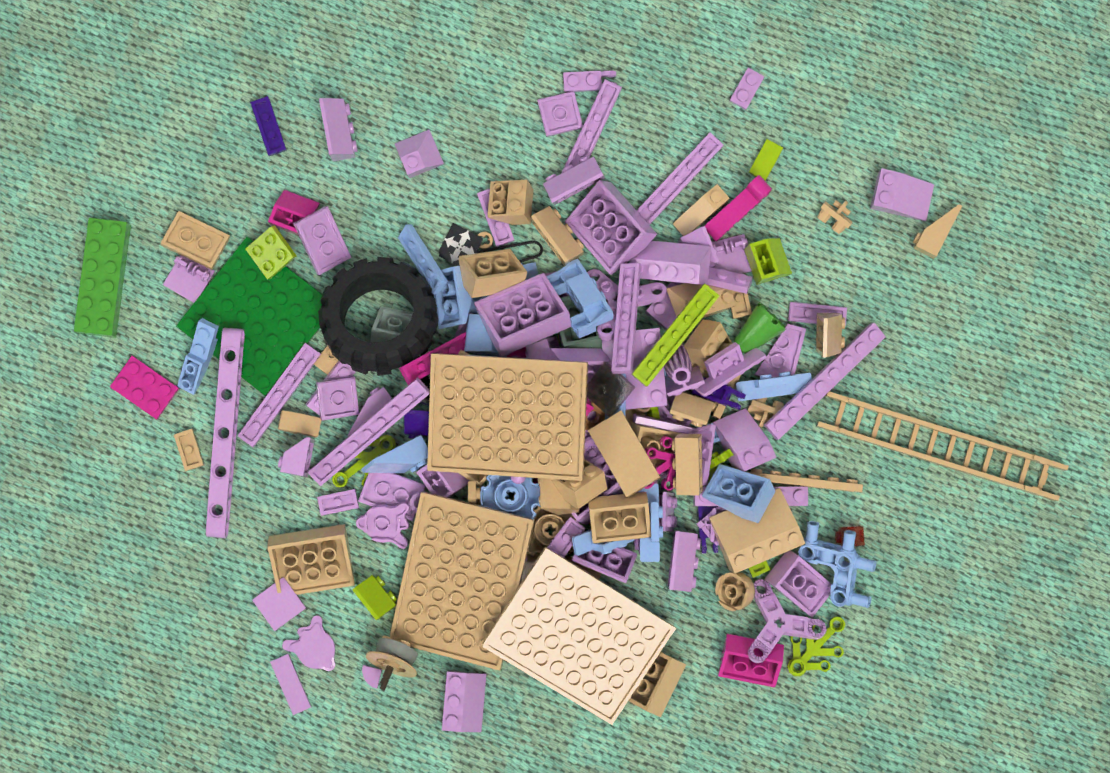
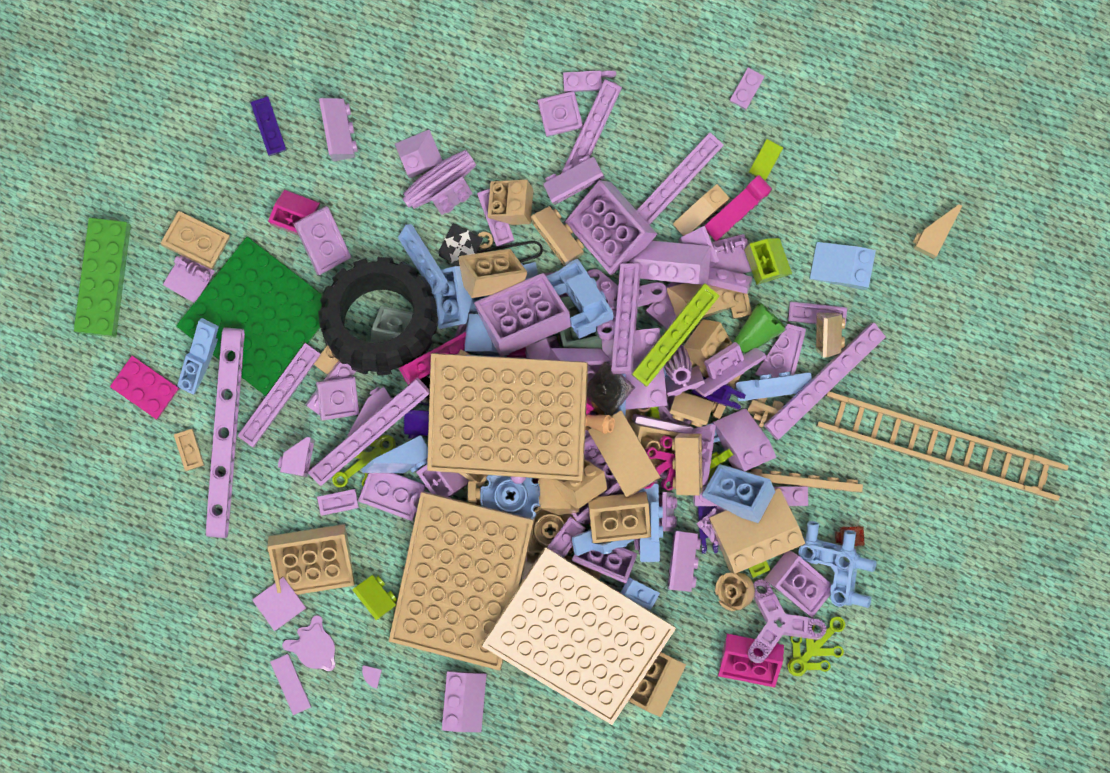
(271, 252): lime plate -> none
(299, 423): tan slope -> none
(385, 523): lavender tile -> none
(394, 658): piece -> none
(442, 184): none -> lavender plate
(601, 423): none -> light nougat cone
(640, 593): none -> light blue plate
(828, 211): tan hips -> none
(843, 265): none -> light blue slope
(902, 195): lavender slope -> none

